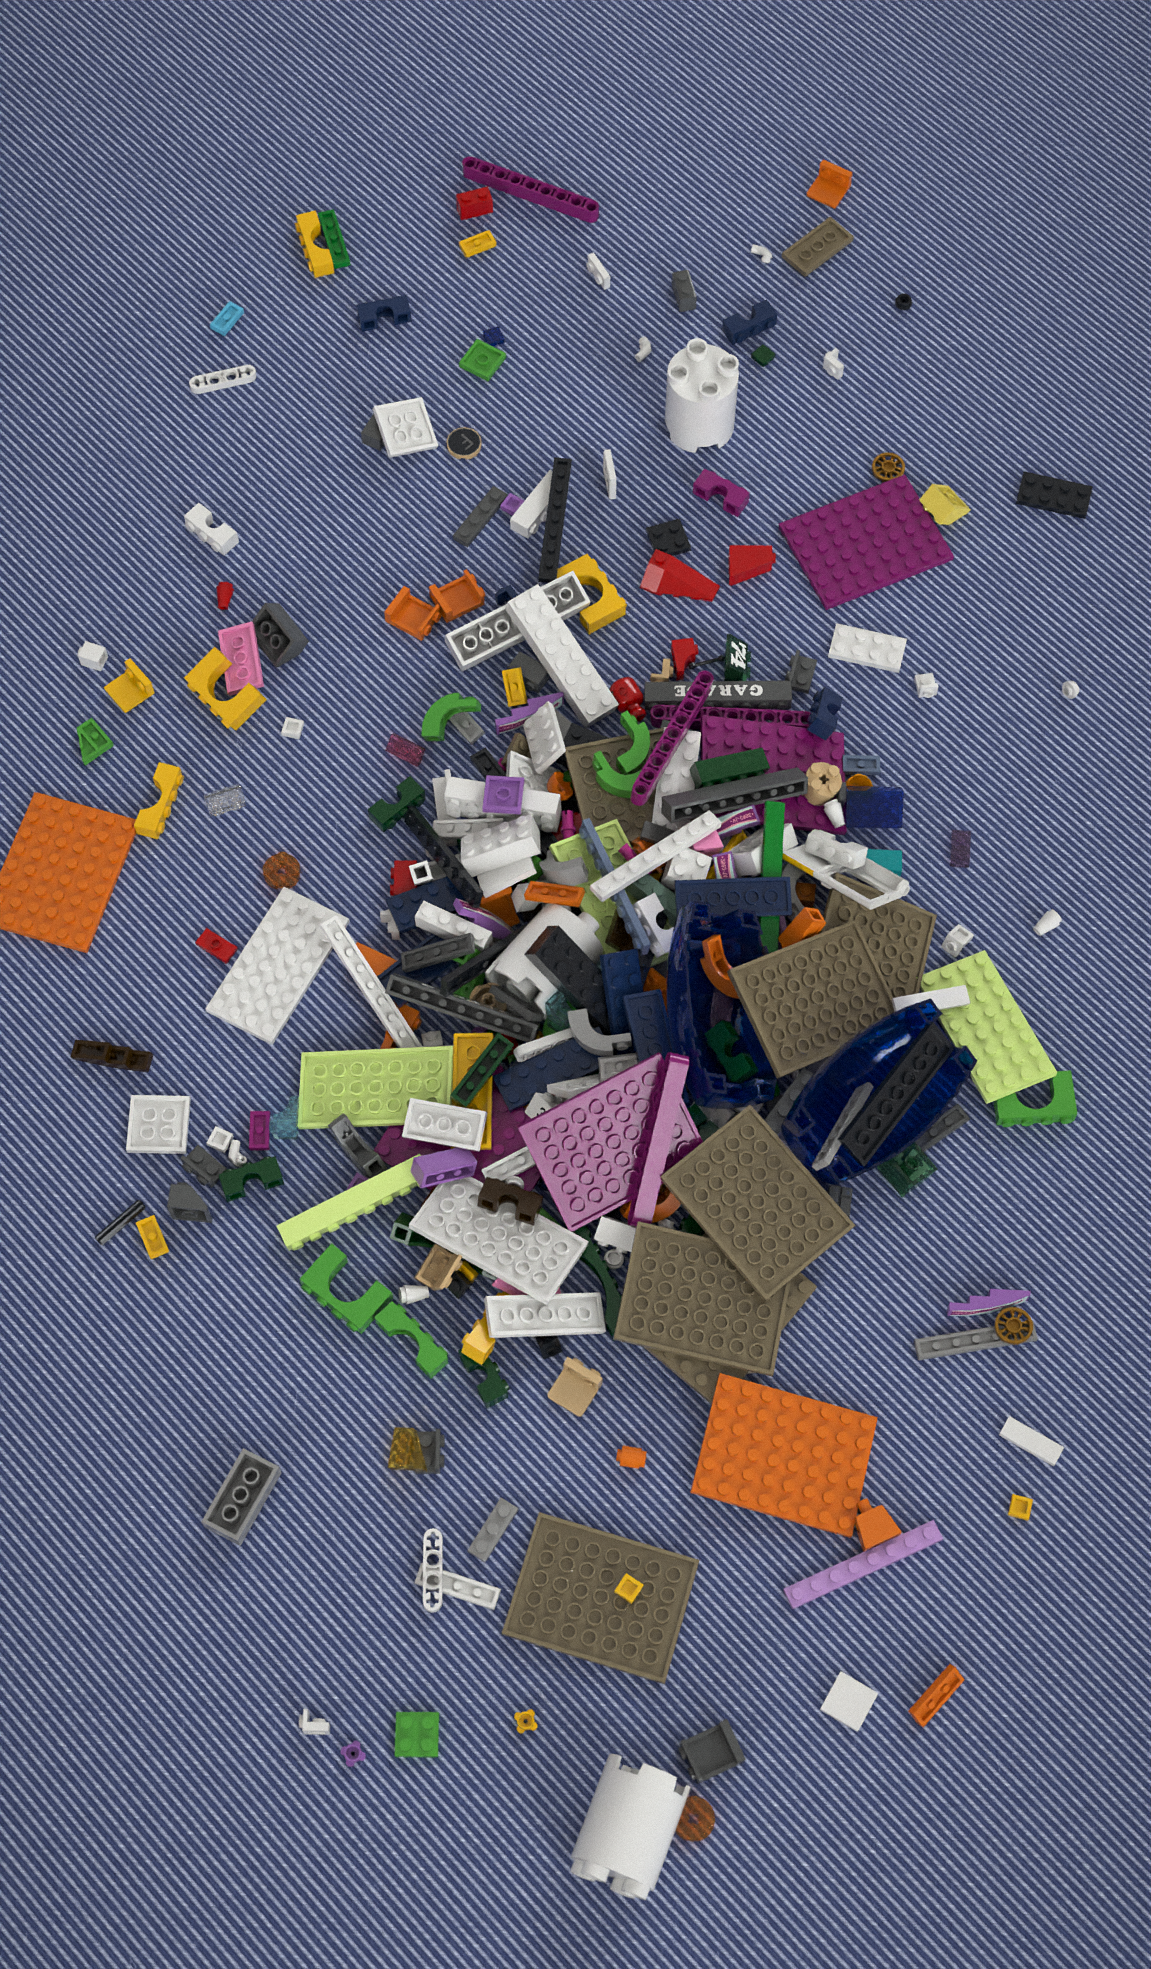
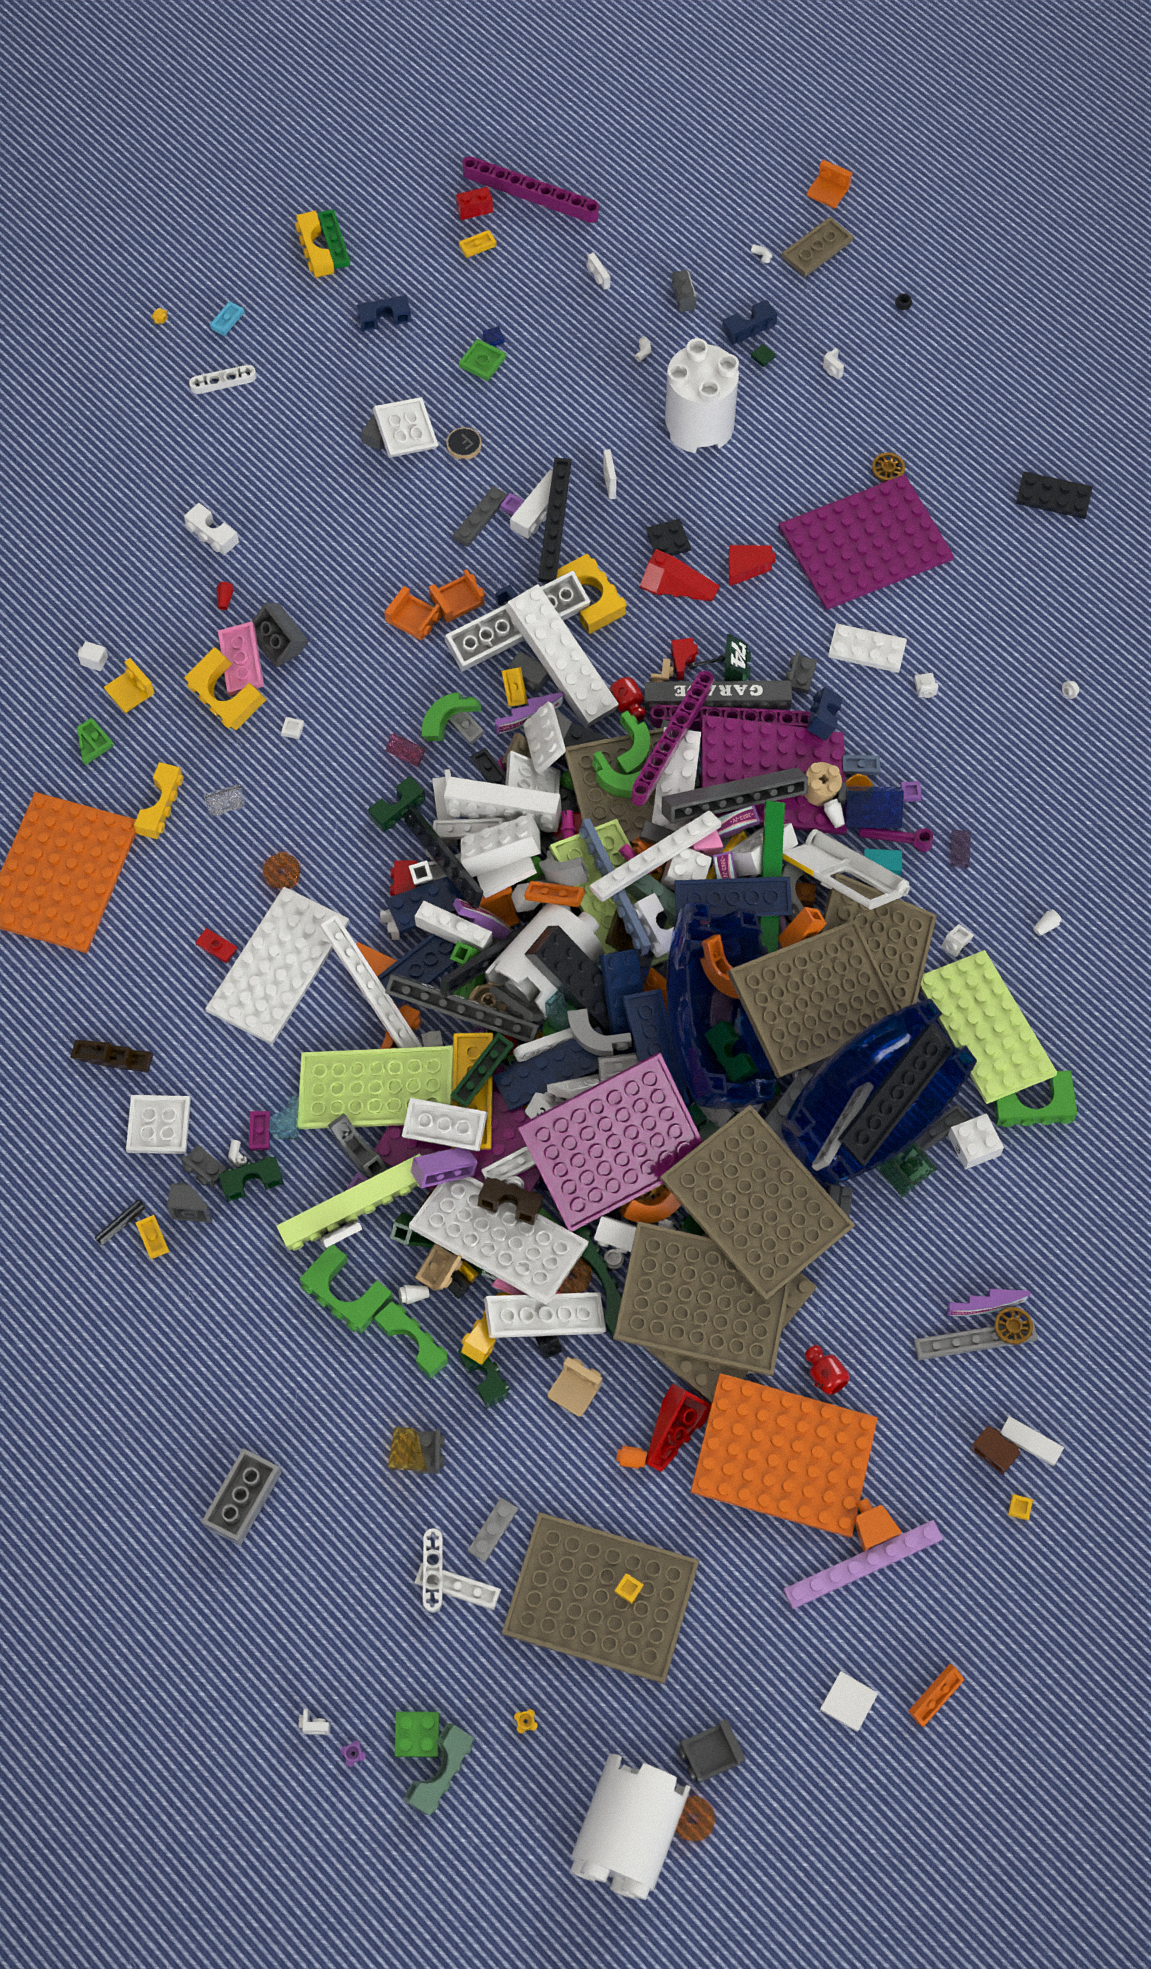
(159, 316): none -> yellow plate
(220, 1139): white plate -> none
(340, 1234): none -> white tile
(437, 952): dark grey tile -> none
(454, 1746): none -> sand green arch
(503, 794): medium lavender plate -> none
(557, 785): orange hair -> none
(580, 1282): none -> clear orange plate
(658, 1139): beam -> none
(677, 1419): none -> red wedge
(710, 484): magenta arch -> none
(729, 768): dark green brick -> none
(826, 1371): none -> red piece
(845, 854): white arch -> none
(902, 837): none -> magenta axle
(912, 791): none -> medium lavender plate
(942, 998): white tile -> none
(943, 504): light yellow slope -> none
(975, 1141): none -> white brick
(995, 1449): none -> reddish brown brick

